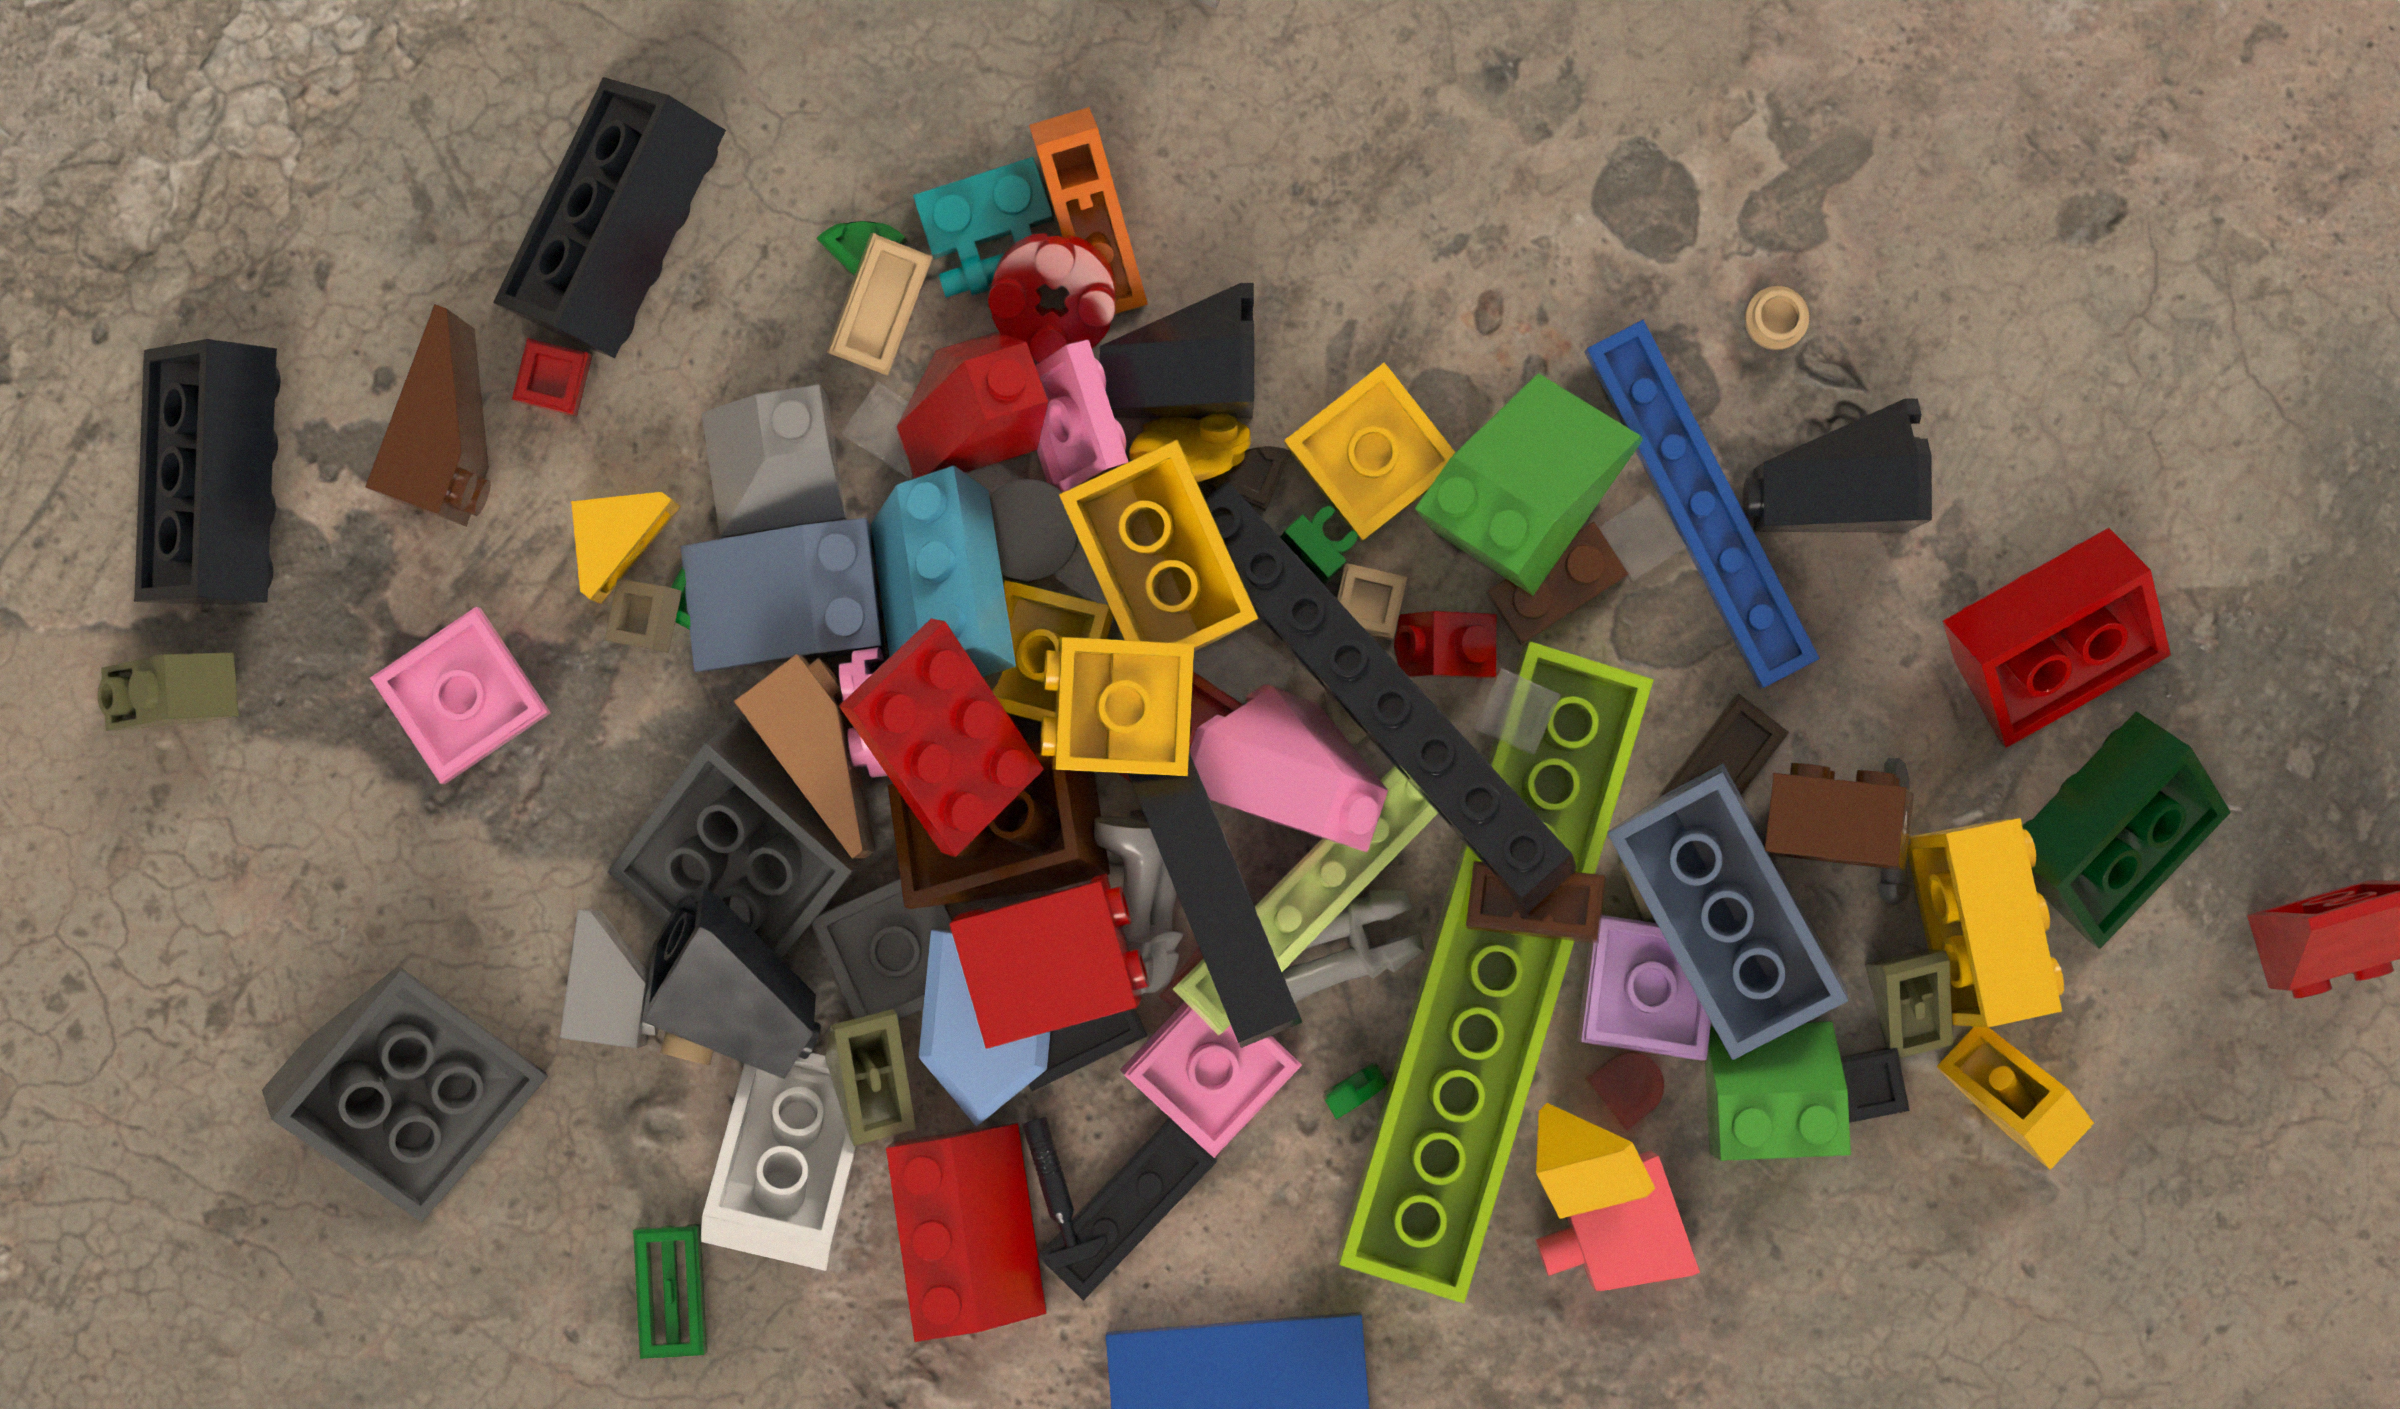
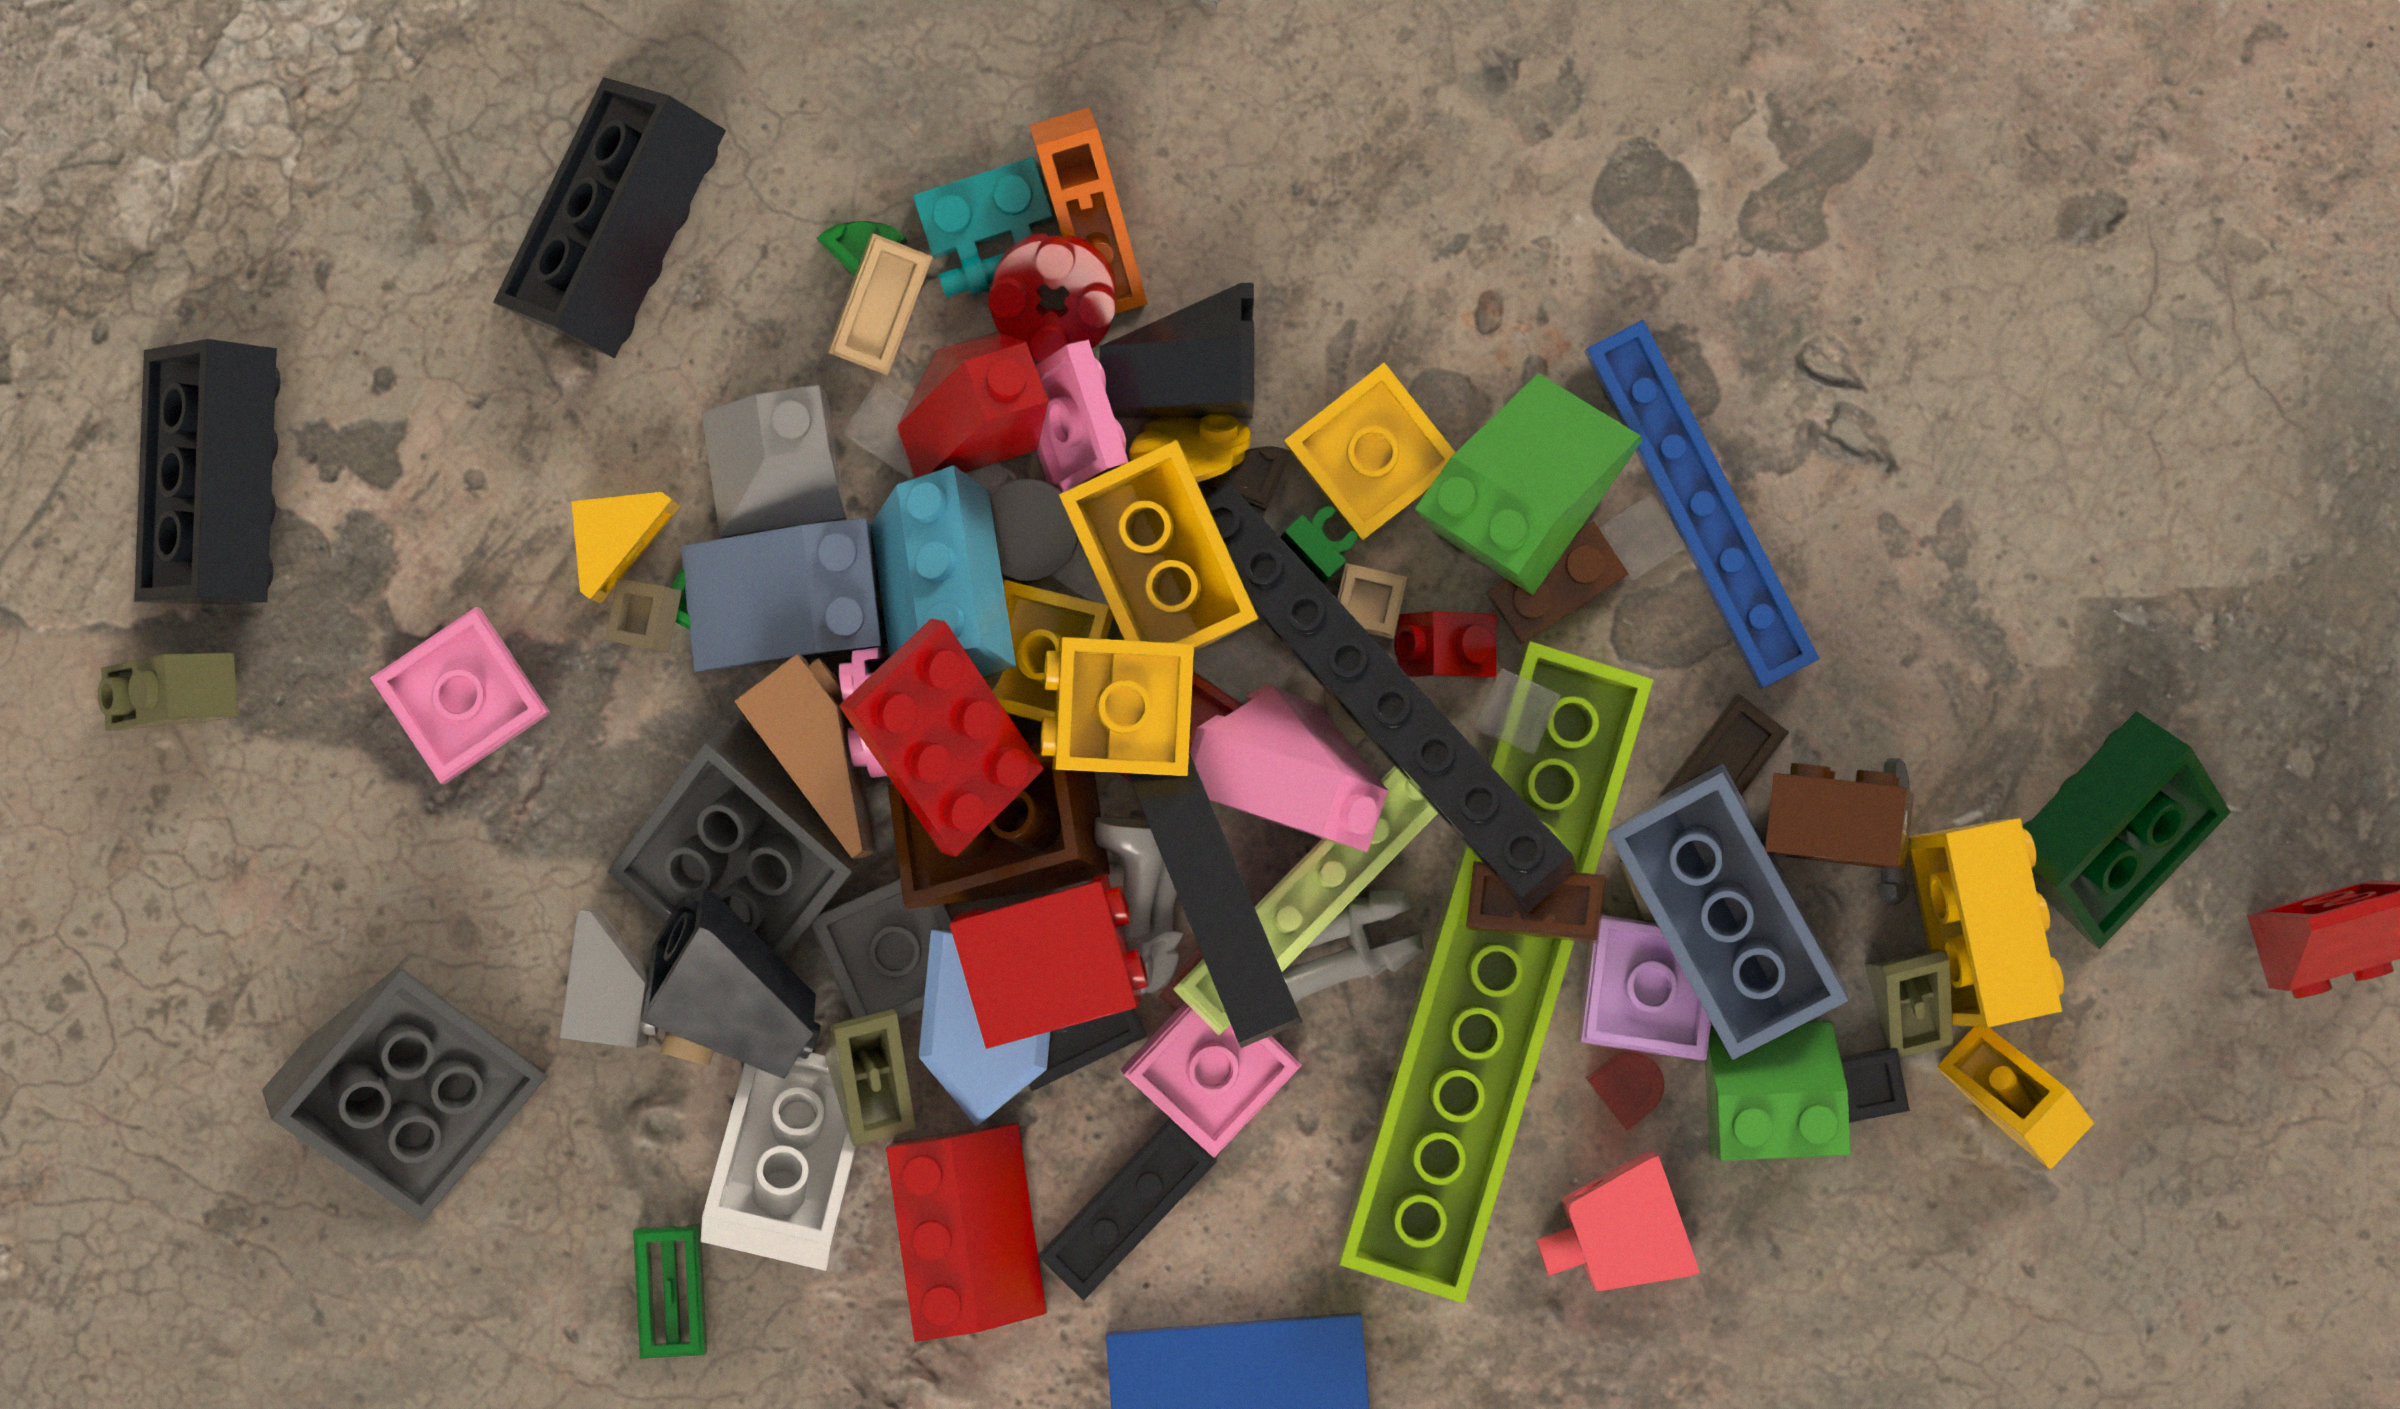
(436, 436): reddish brown slope -> none
(552, 377): red tile -> none
(1057, 1196): black piece -> none
(1355, 1090): green tile -> none
(1586, 1165): yellow slope -> none
(1776, 317): tan plate -> none
(1848, 480): black slope -> none
(2059, 636): red slope -> none

